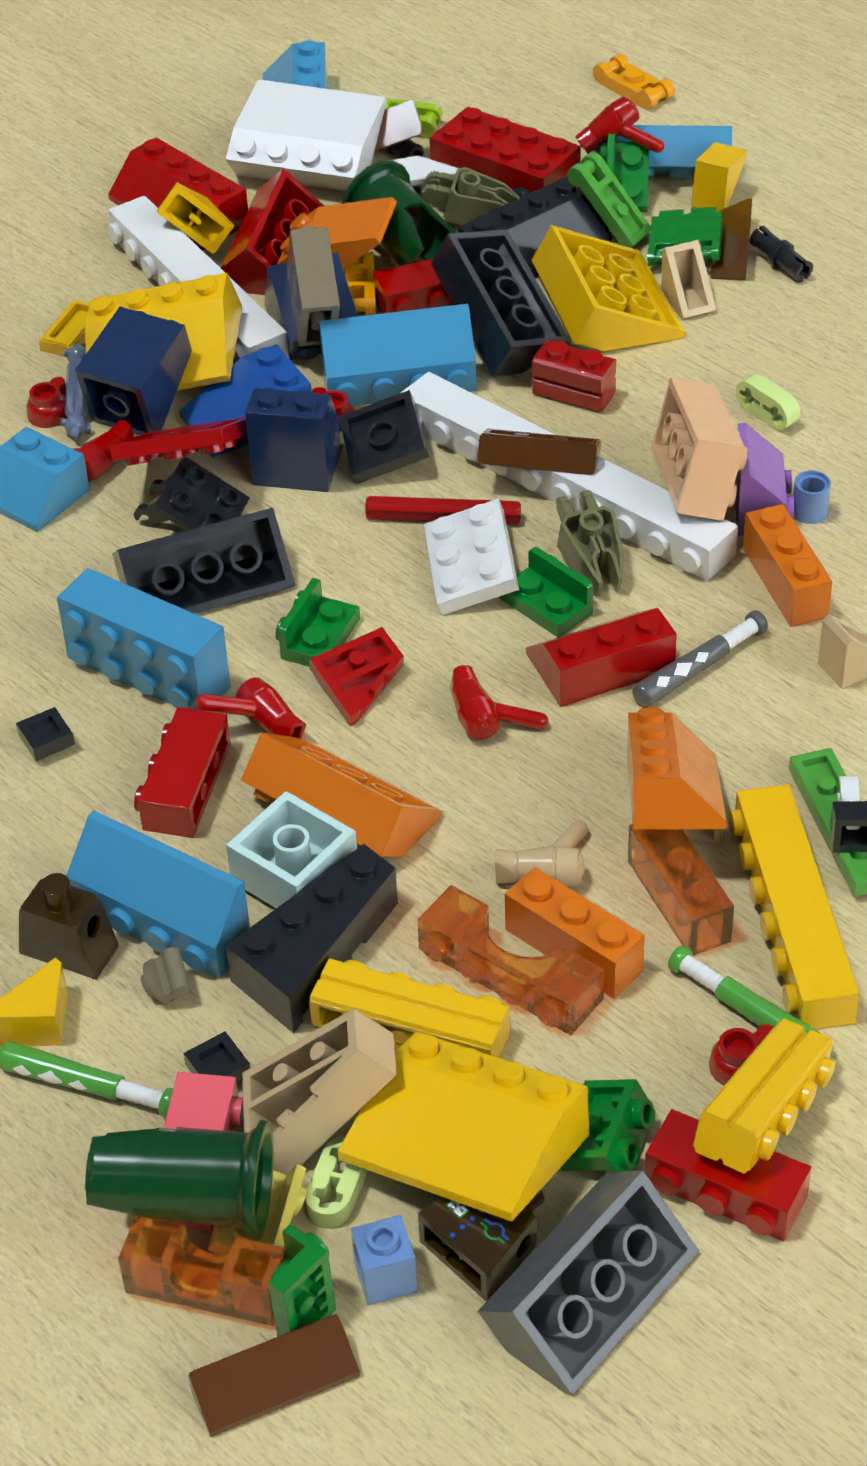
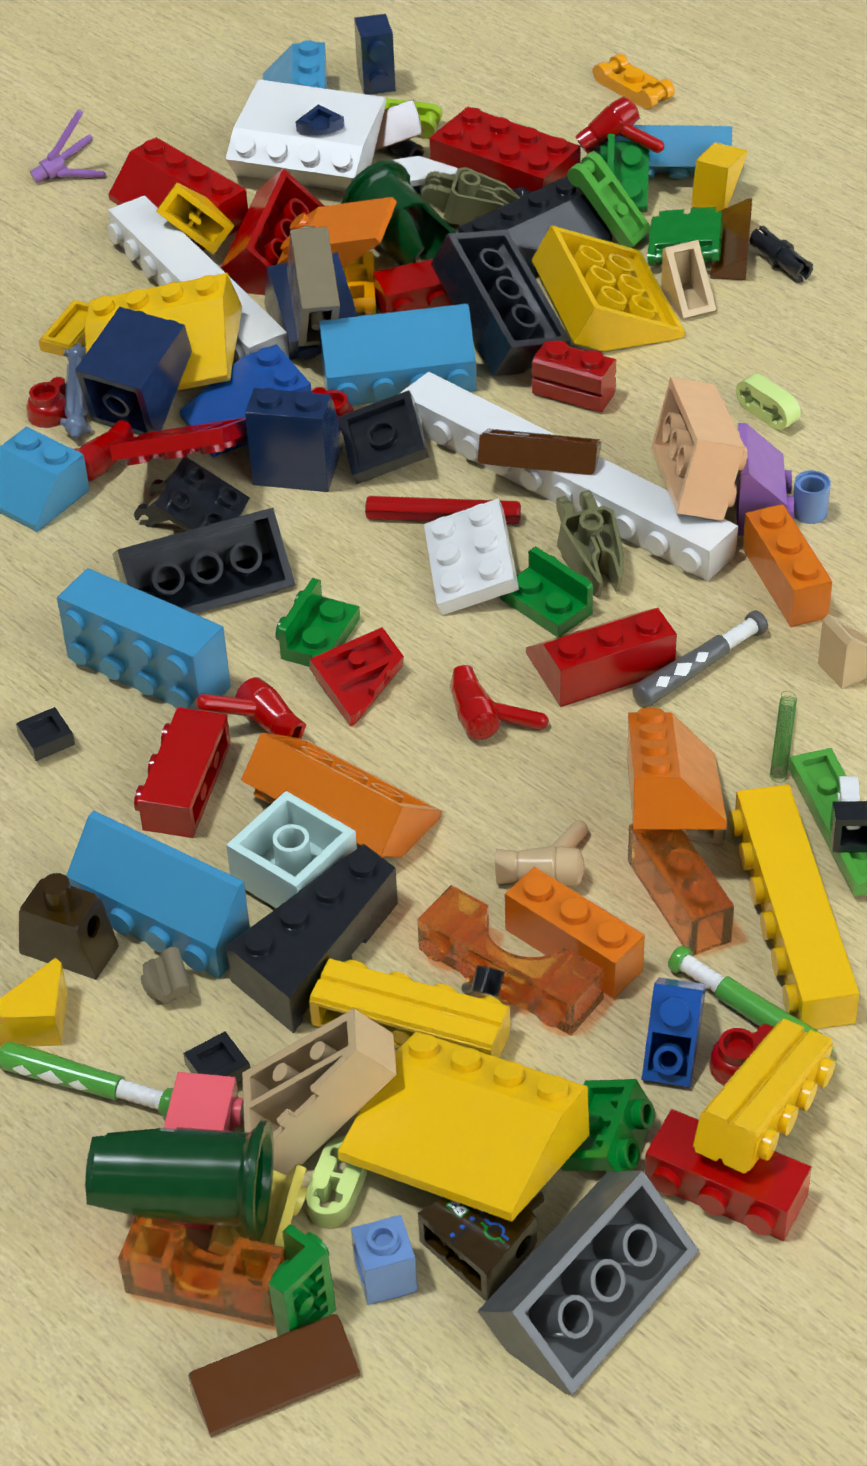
(54, 163): none -> medium lavender plant
(319, 121): none -> dark blue tile
(375, 54): none -> dark blue brick
(485, 980): none -> black hand
(673, 1031): none -> blue slope
(788, 739): none -> bright green piece

